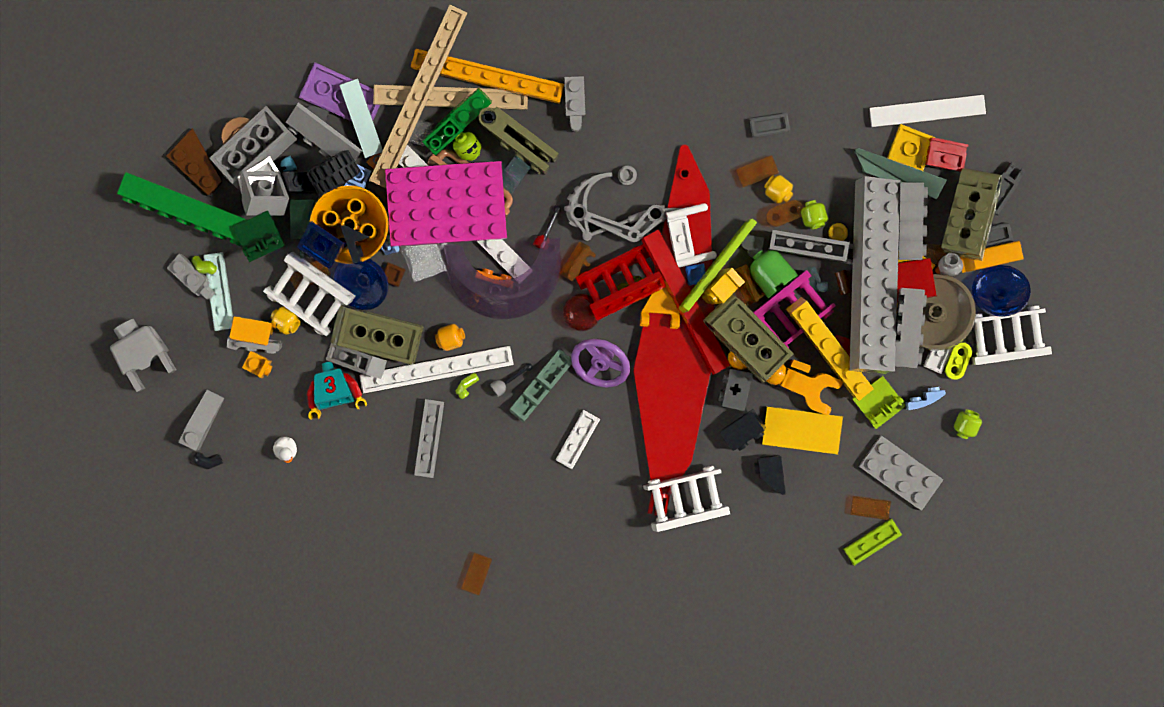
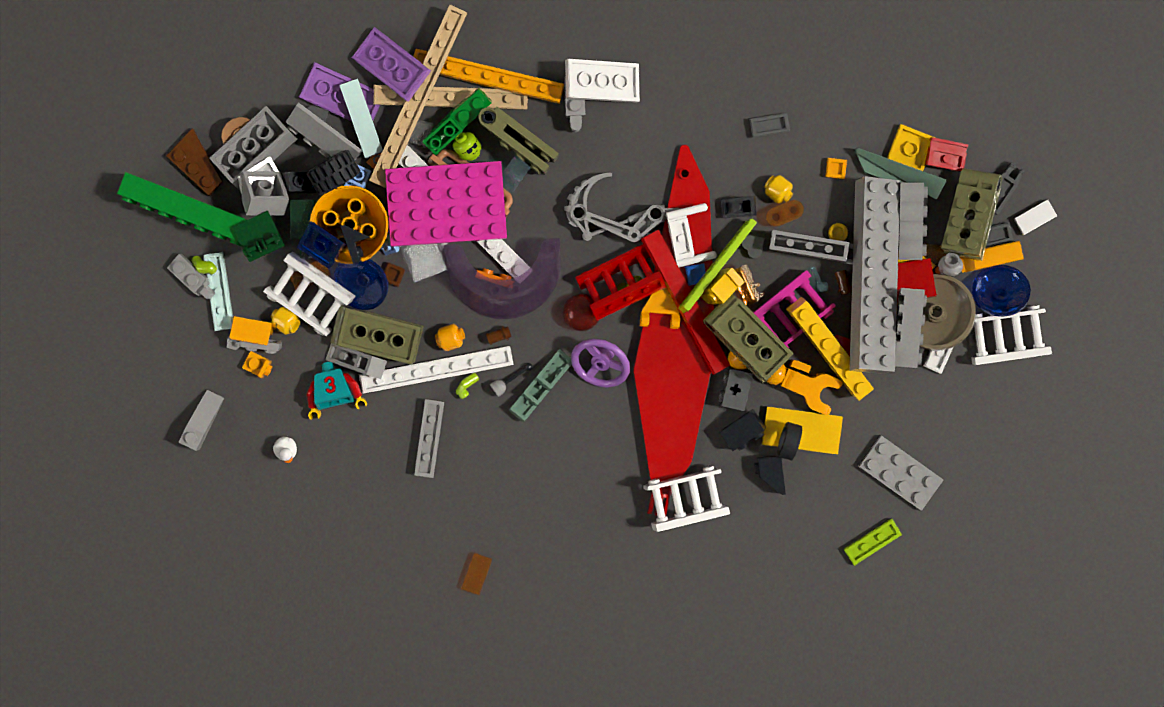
(137, 349): light grey piece -> none
(205, 462): black arm -> none
(287, 165): medium azure hinge -> none
(391, 64): none -> medium lavender tile
(499, 335): none -> reddish brown pin
(538, 241): black hinge -> none
(574, 263): clear orange plate -> none
(577, 439): white tile -> none
(602, 80): none -> white tile
(627, 175): light grey plate -> none
(738, 207): none -> black slope
(757, 171): clear orange plate -> none
(771, 271): bright green cylinder -> none
(789, 441): none -> black tyre
(814, 215): lime head -> none
(836, 168): none -> light orange tile
(870, 507): clear orange tile -> none
(880, 403): lime hinge -> none
(927, 111): white tile -> none
(930, 397): light blue slope -> none
(958, 361): neon yellow plate -> none
(967, 424): lime head -> none
(1035, 217): none -> white tile

